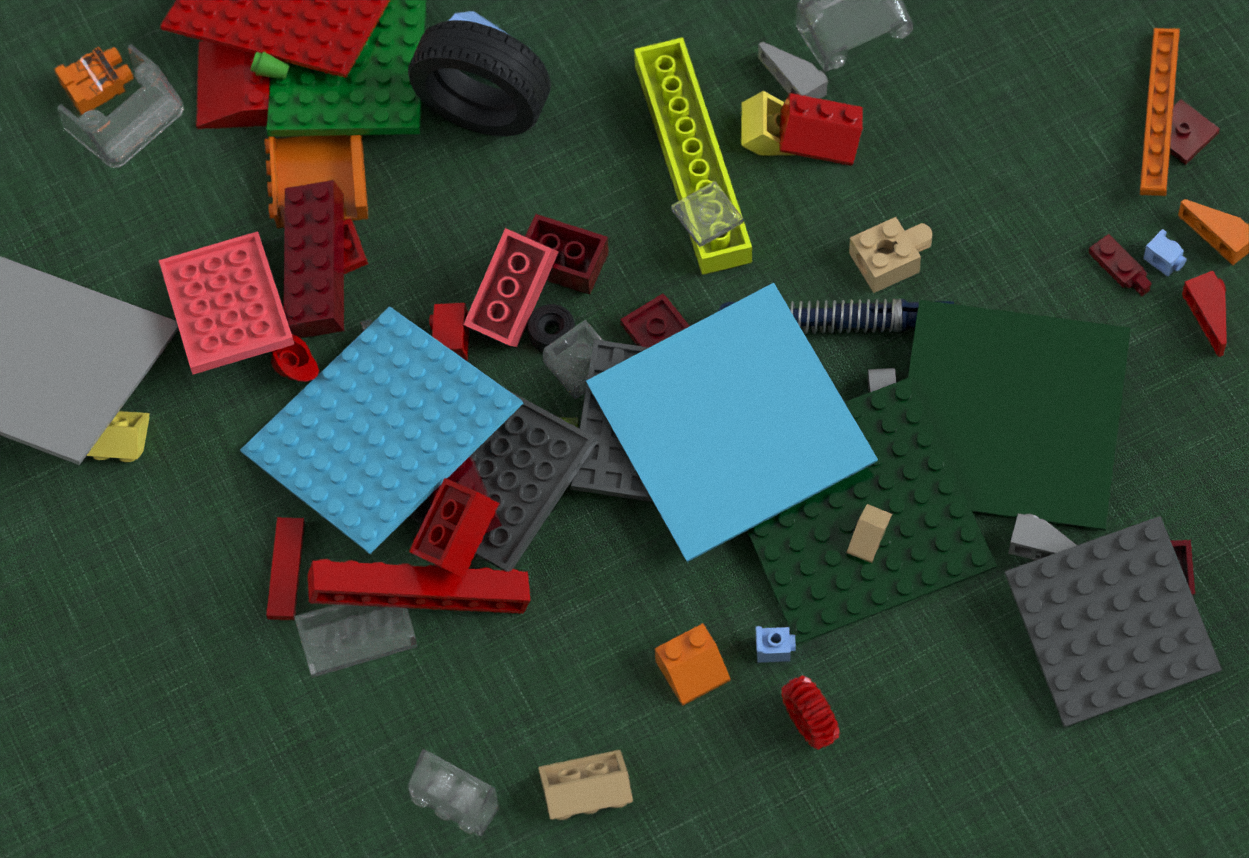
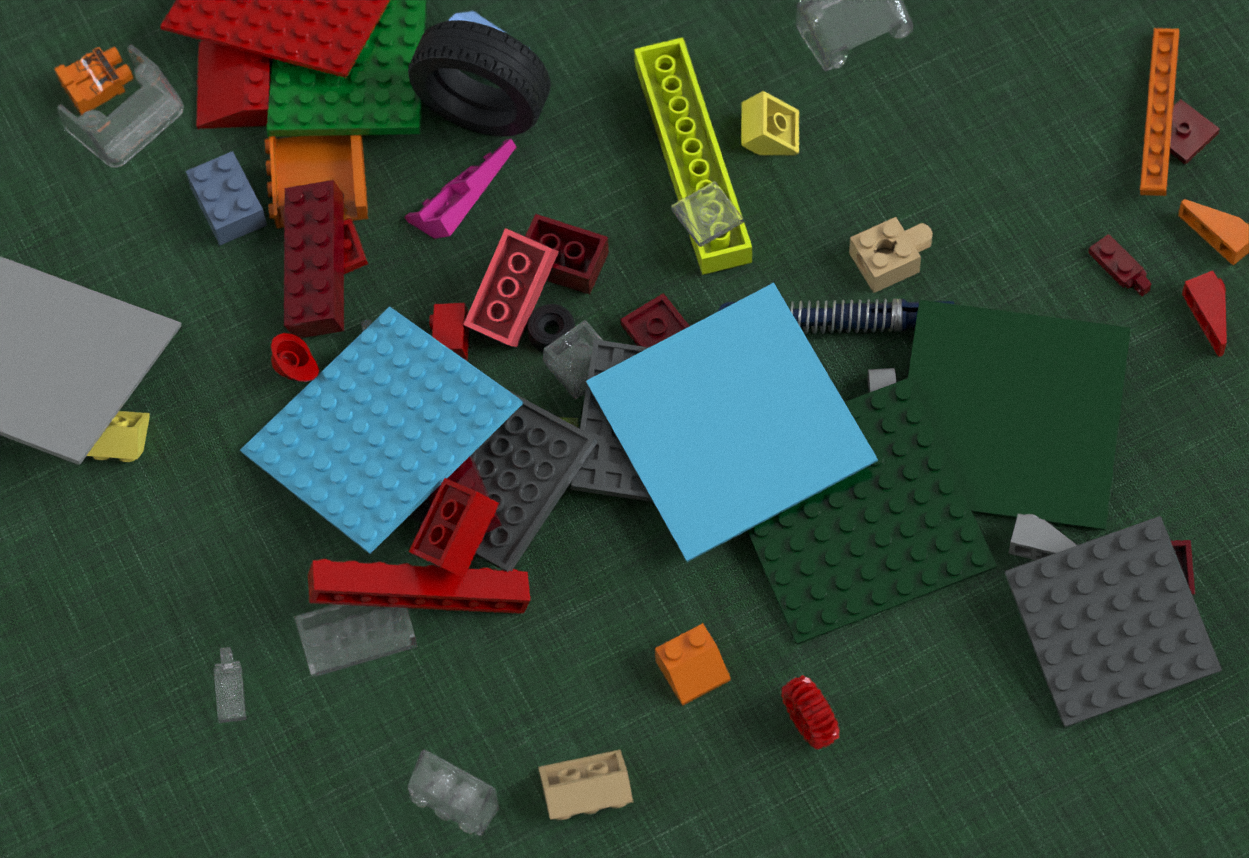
(226, 198): none -> sand blue brick
(226, 303): coral plate -> none
(229, 688): none -> clear hinge
(268, 66): bright green cone -> none
(285, 568): red tile -> none
(453, 202): none -> dark pink wedge
(774, 652): light blue brick -> none
(792, 72): light grey slope -> none
(820, 129): red slope -> none
(869, 533): tan slope -> none
(1164, 254): light blue brick -> none

